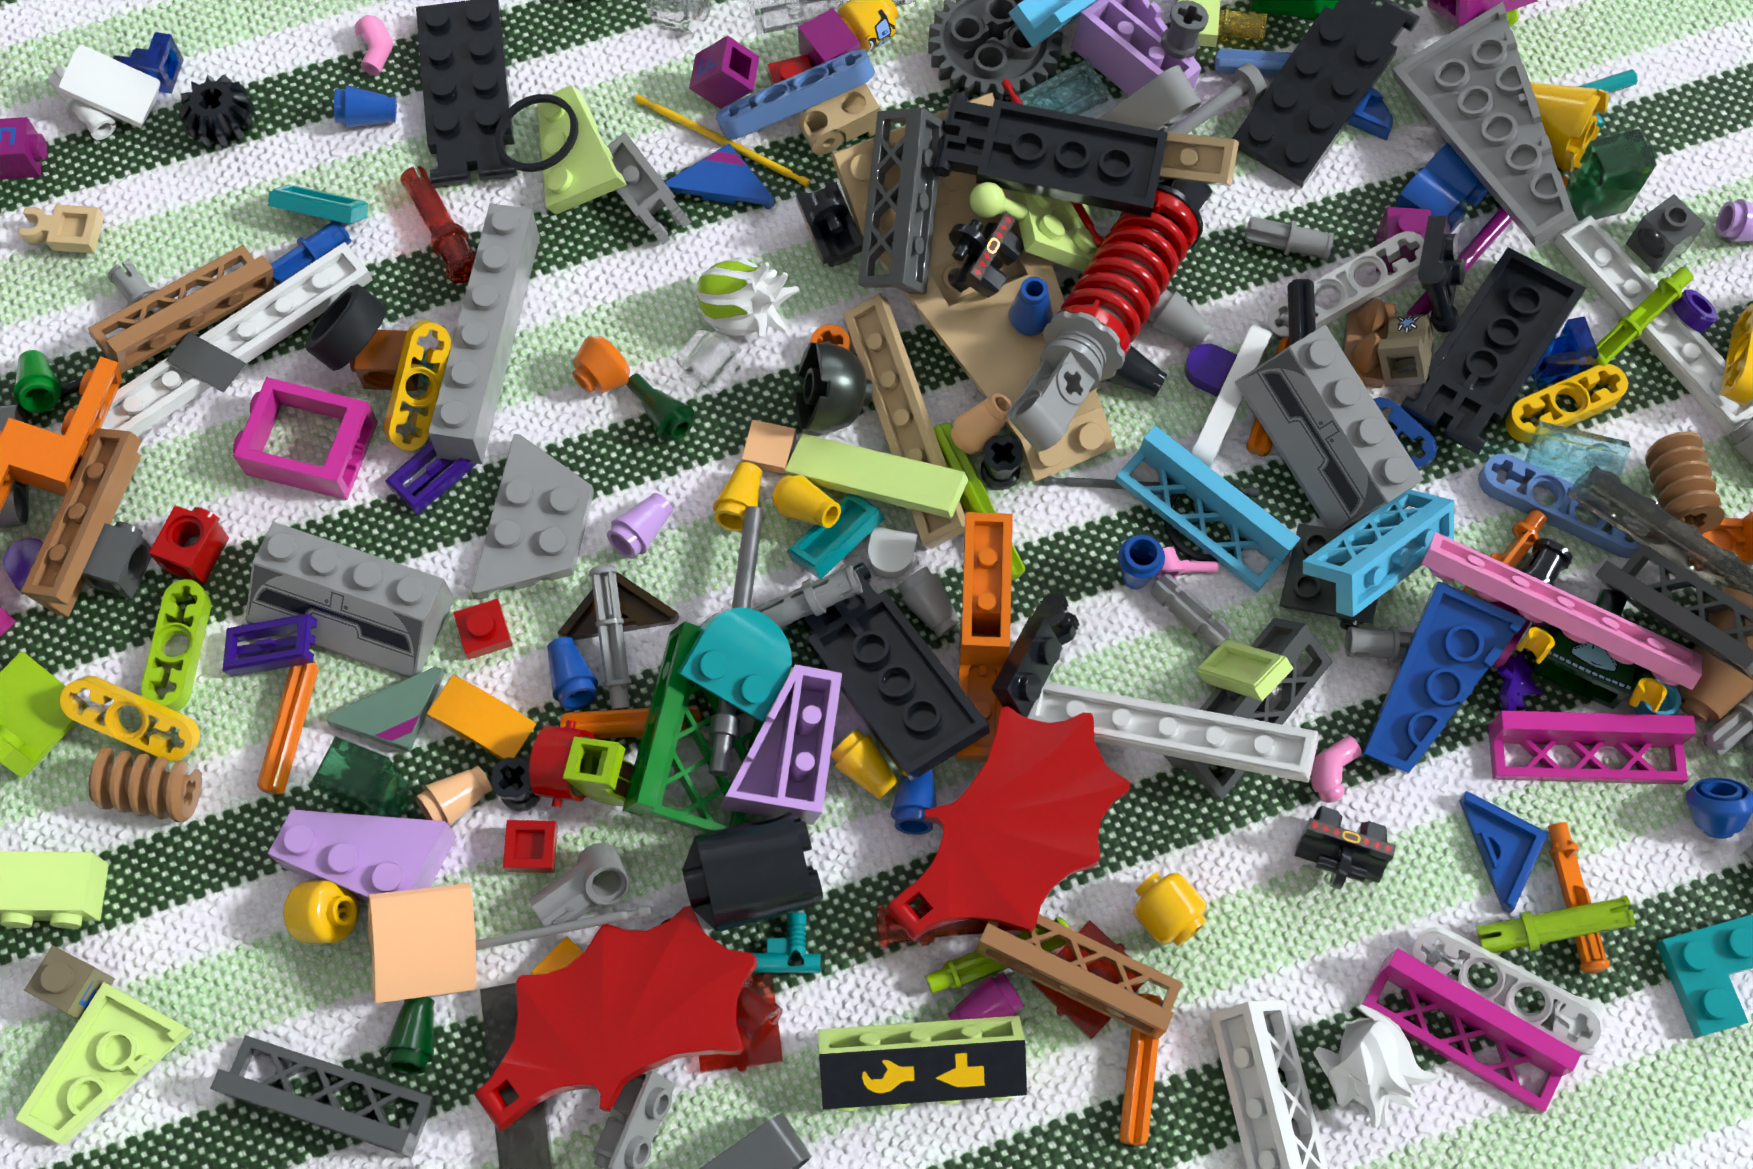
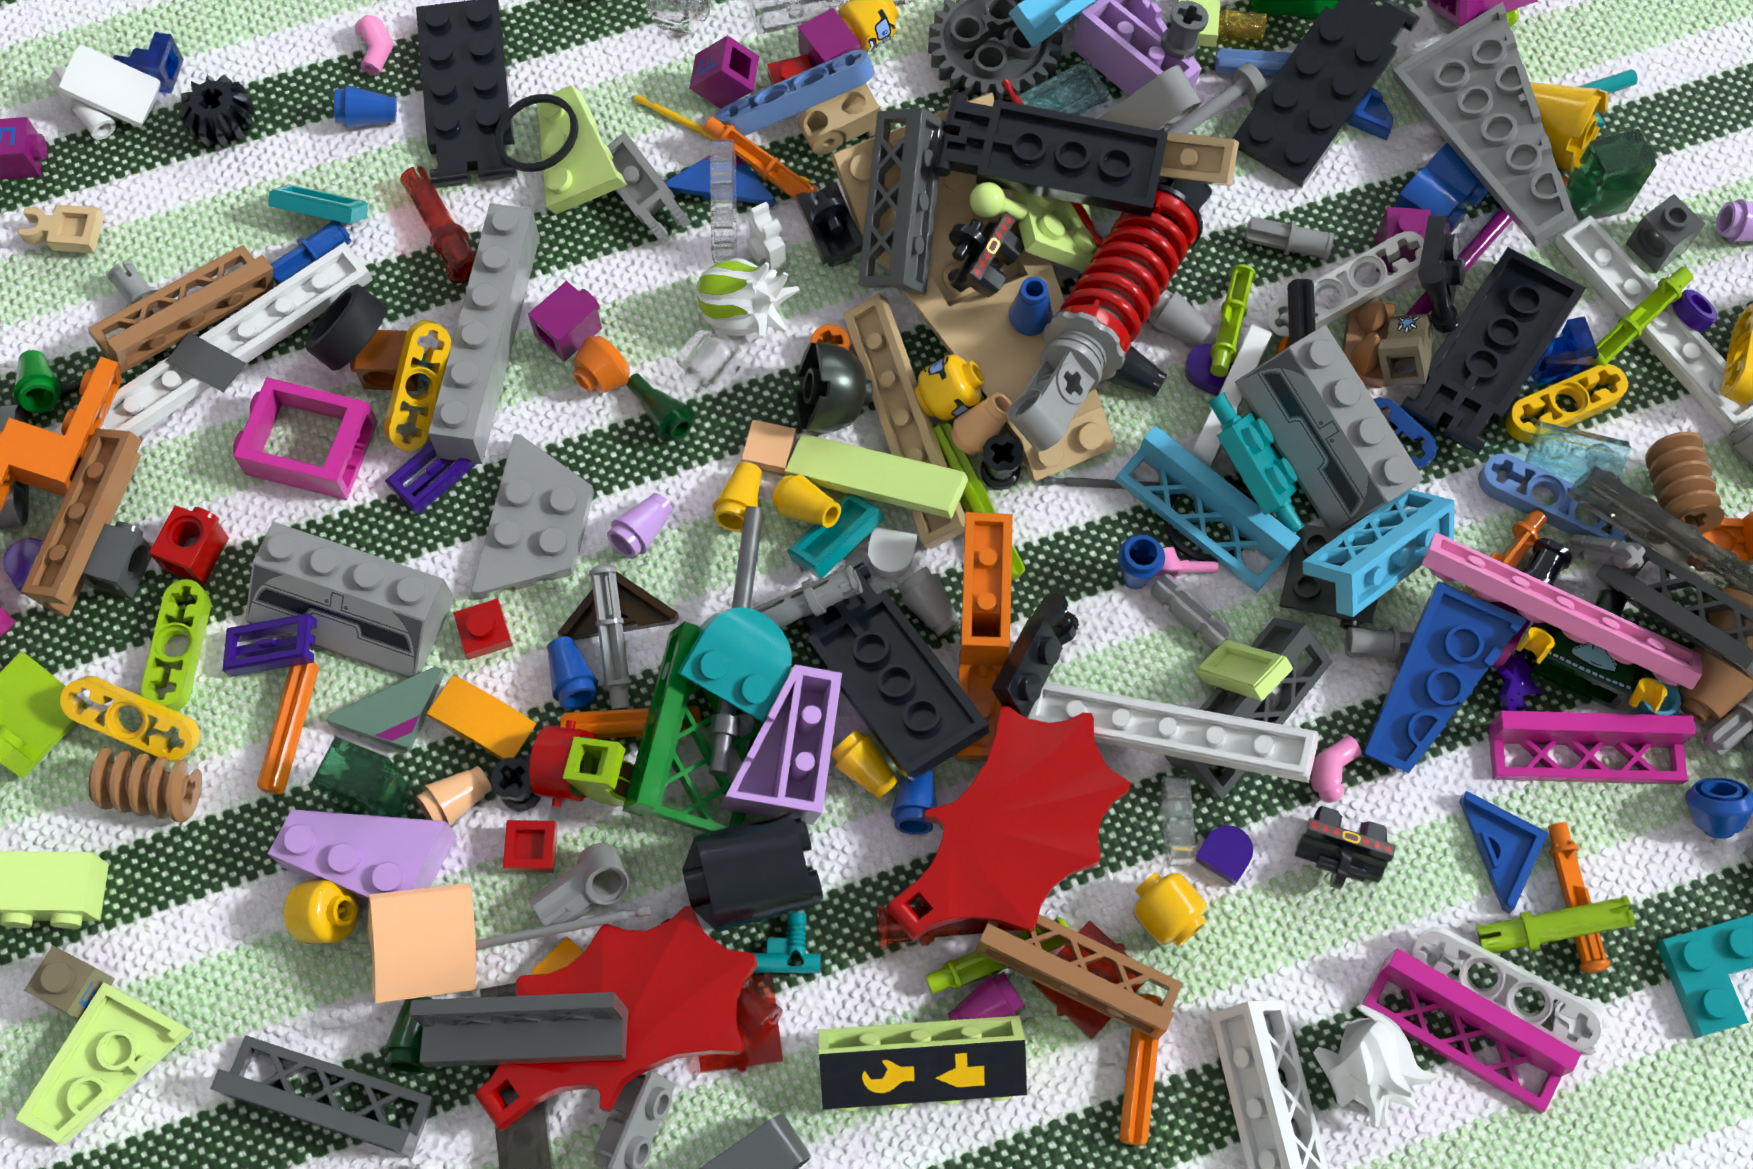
(521, 1029): none -> dark grey fence
(565, 320): none -> magenta brick
(723, 200): none -> clear beam
(760, 161): none -> orange piece
(764, 238): none -> white plate
(949, 387): none -> yellow head
(1178, 821): none -> clear beam
(1226, 852): none -> dark purple tile
(1233, 312): none -> lime piece
(1258, 464): none -> teal plate
(1607, 551): none -> light grey axle

